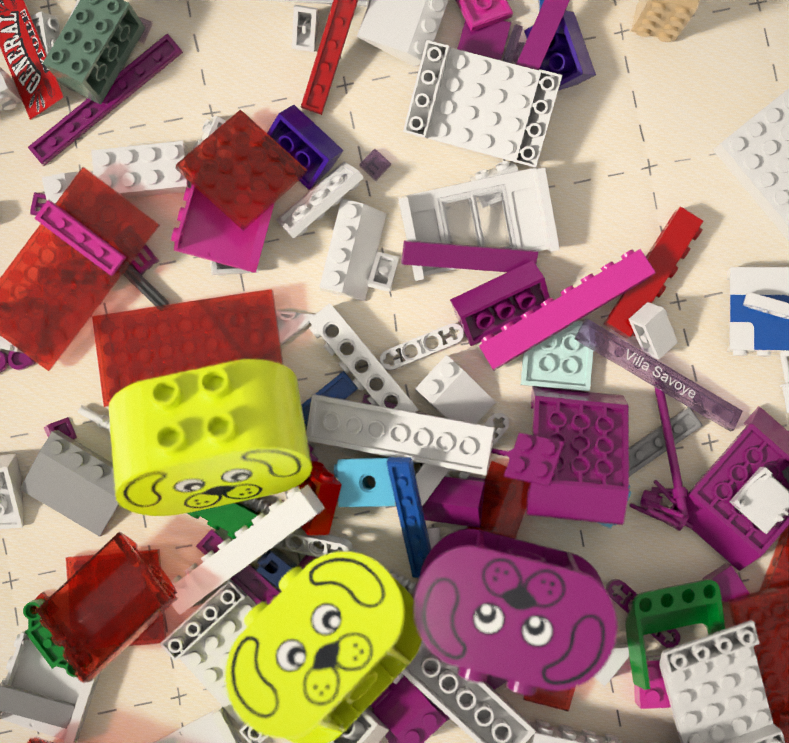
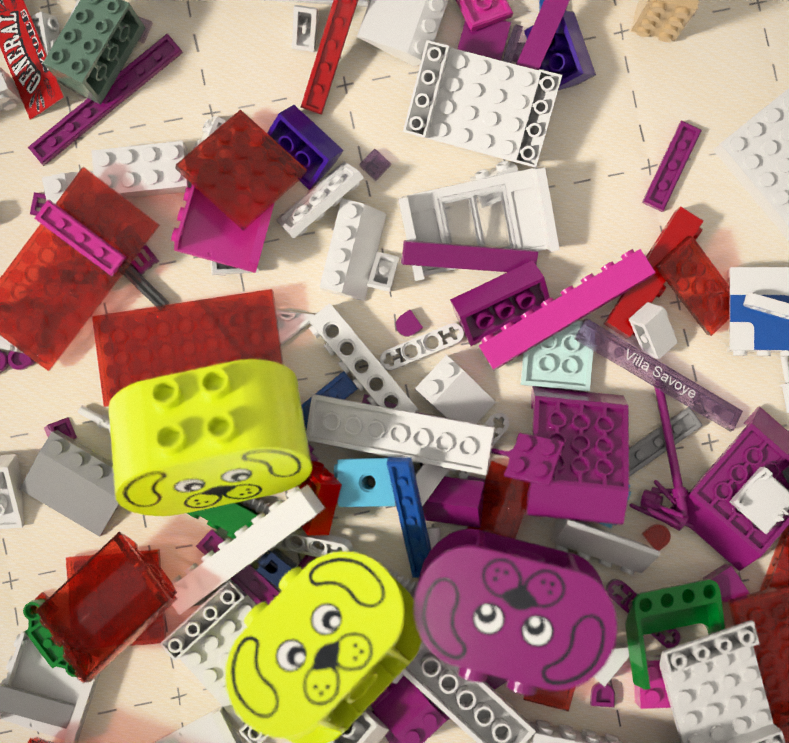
(408, 324): none -> magenta tile
(602, 695): none -> magenta tile
(603, 545): none -> white slope
(657, 536): none -> clear red tile
(671, 166): none -> magenta tile
(697, 284): none -> clear red plate

